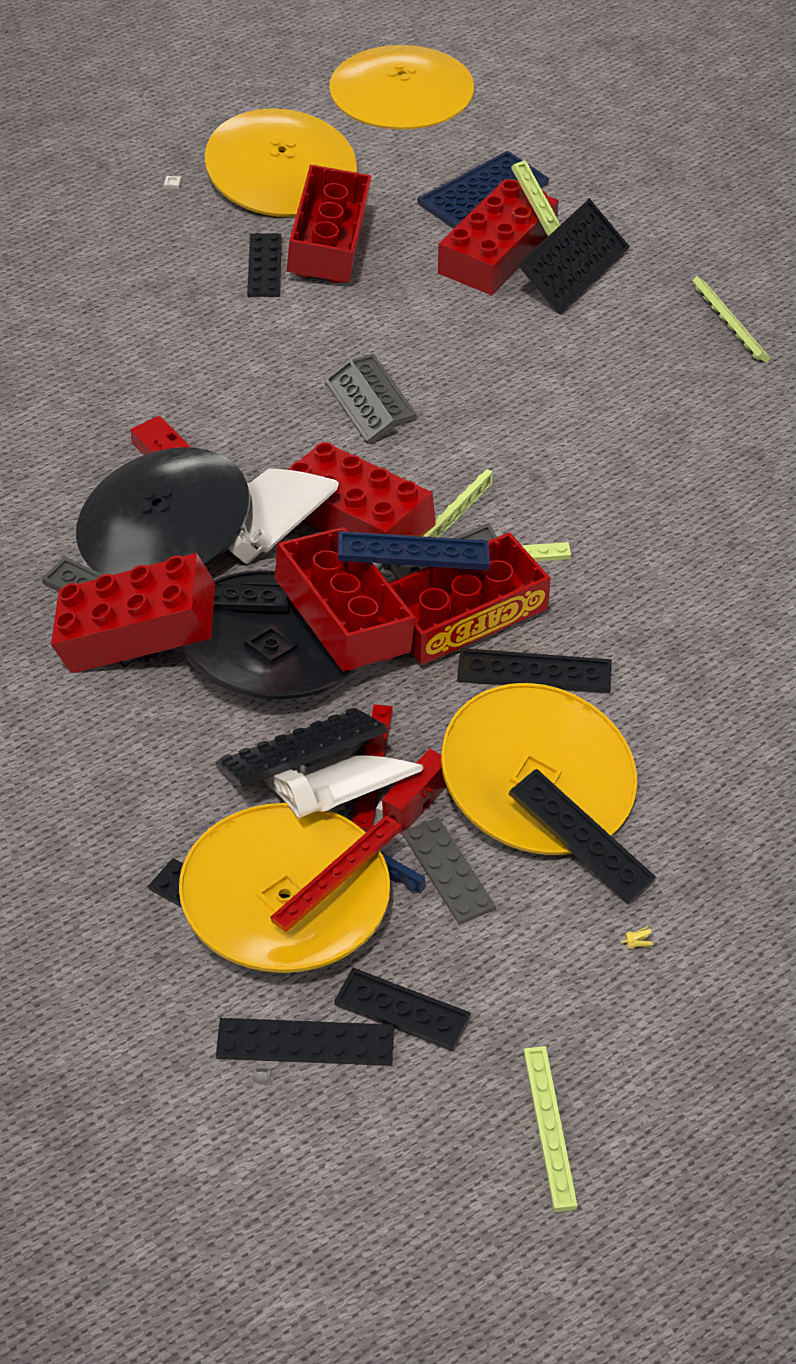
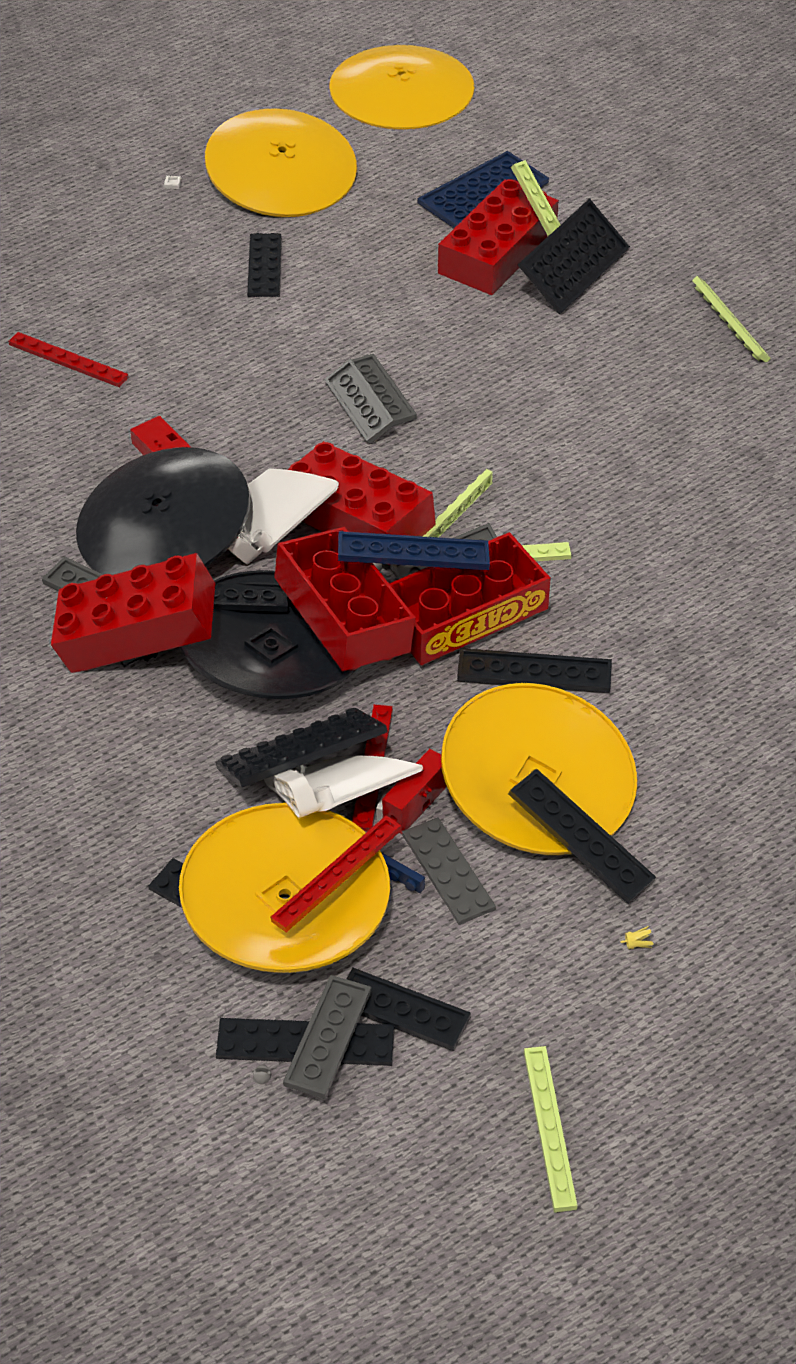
(68, 359): none -> red plate
(327, 1037): none -> dark grey plate
(328, 224): red brick -> none

